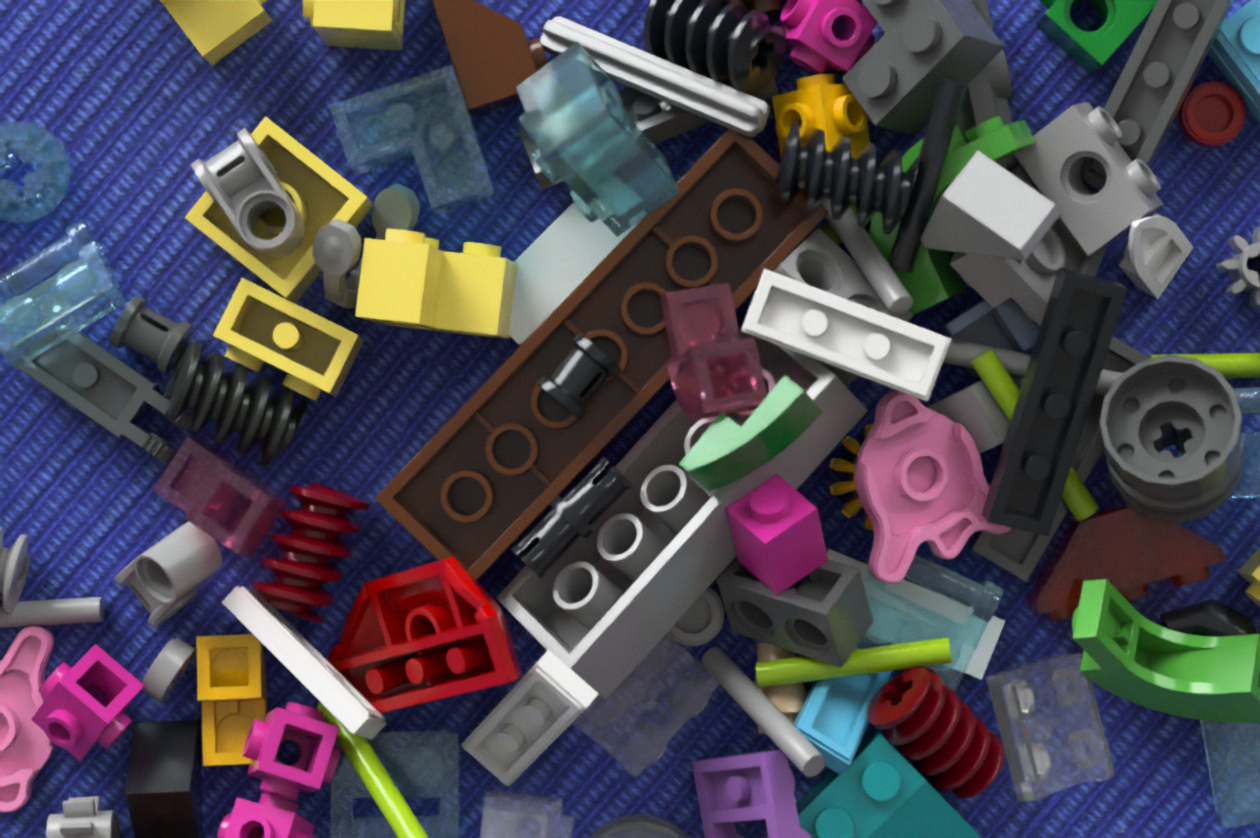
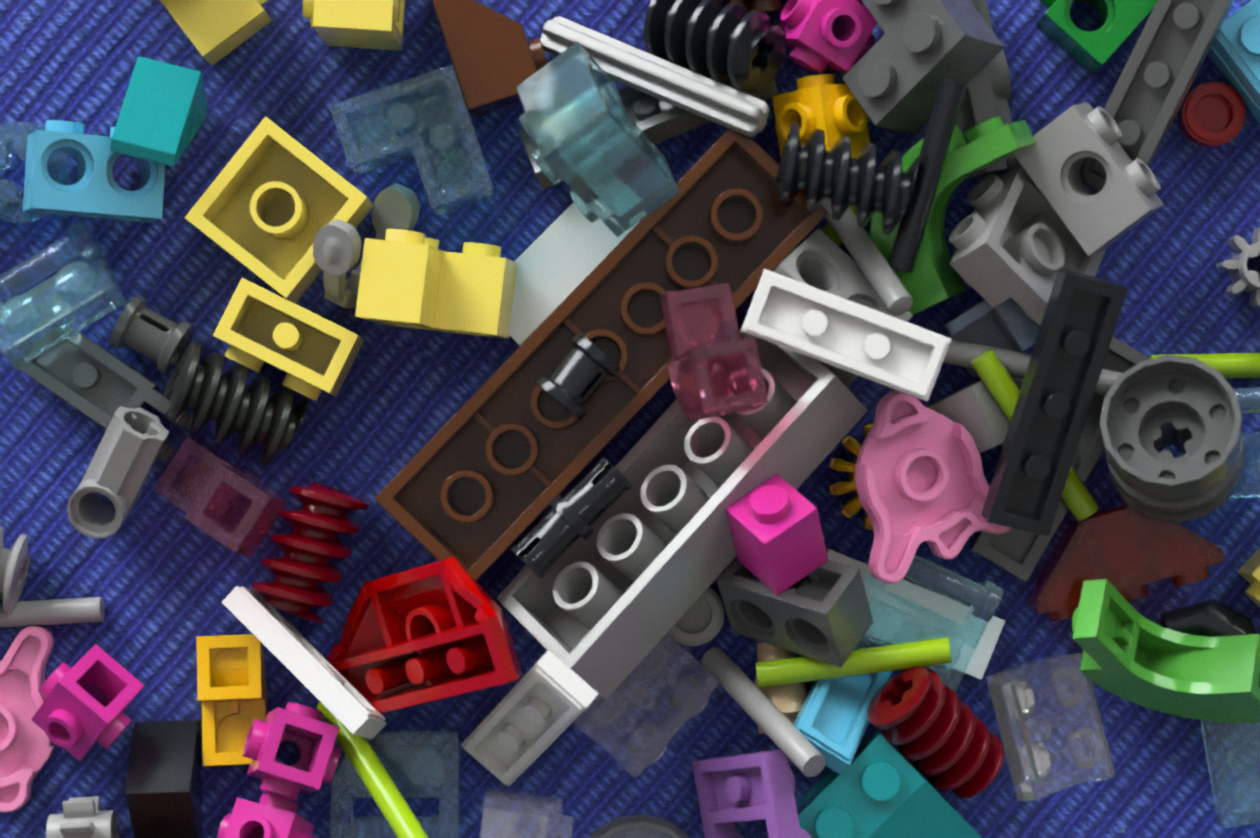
(94, 189): none -> medium azure brick
(117, 472): none -> light grey piece
(160, 112): none -> teal slope
(167, 669): light grey tile -> none
(172, 571): light grey piece -> none
(247, 186): light grey piece -> none
(733, 451): green slope -> none
(989, 213): slope -> none
(1154, 253): white plate -> none

